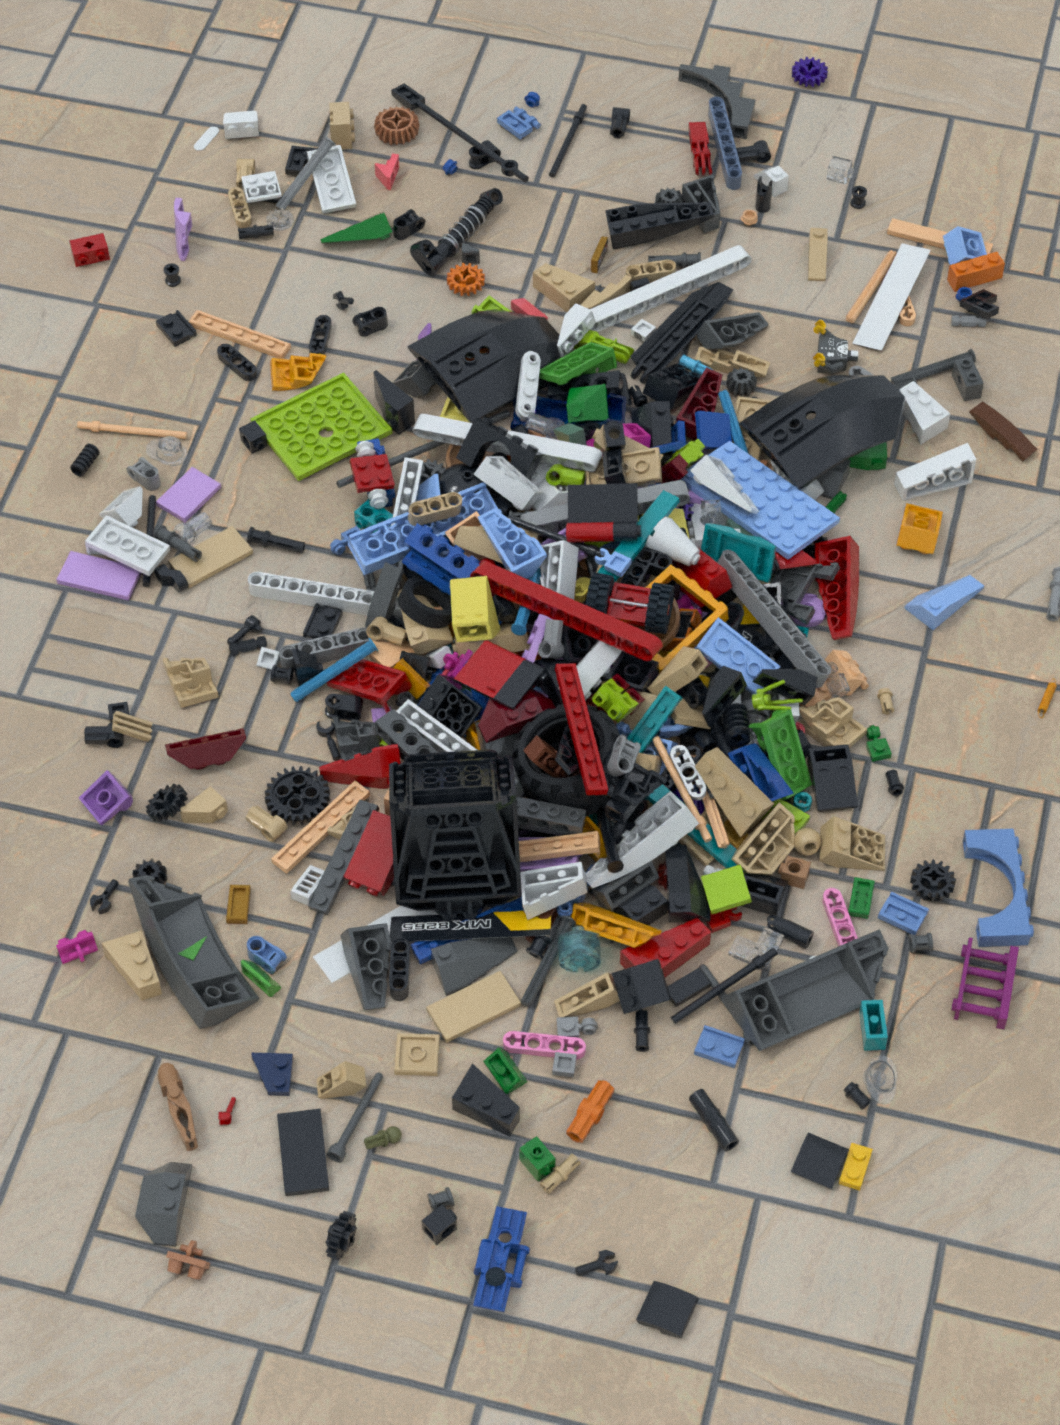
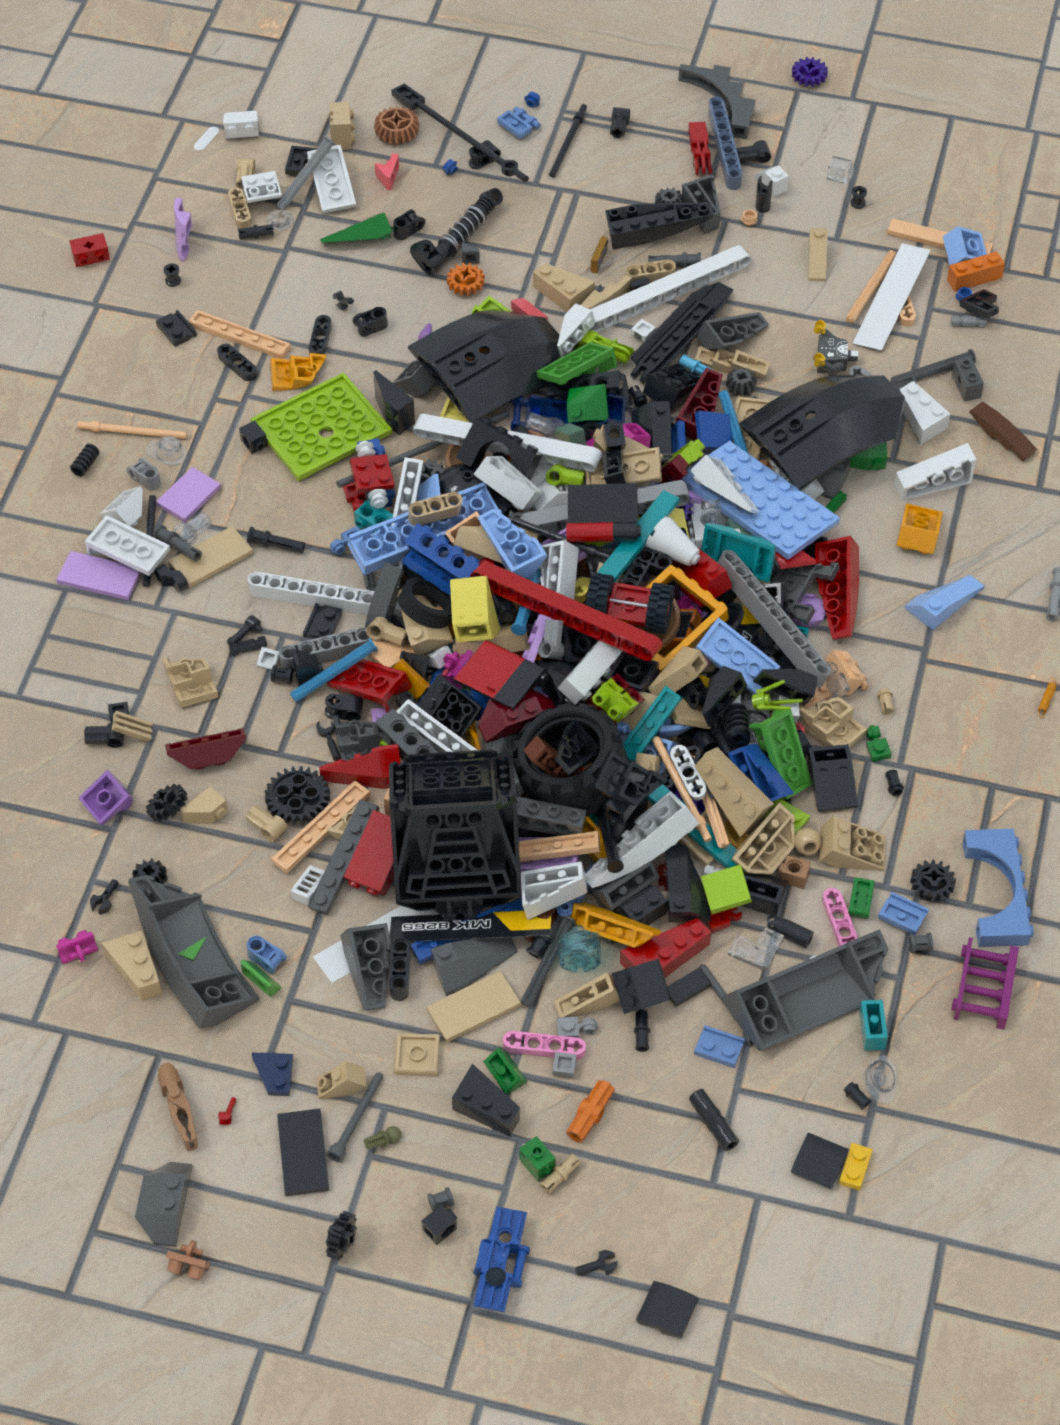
(238, 904): pearl gold tile -> none
(352, 496): none -> red plate
(527, 384): white plate -> none
(581, 729): red plate -> none
(614, 563): light blue plate -> none
(623, 753): light grey piece -> none
(670, 446): blue tile -> none
(756, 963): black bar -> none
(803, 796): teal bush -> none

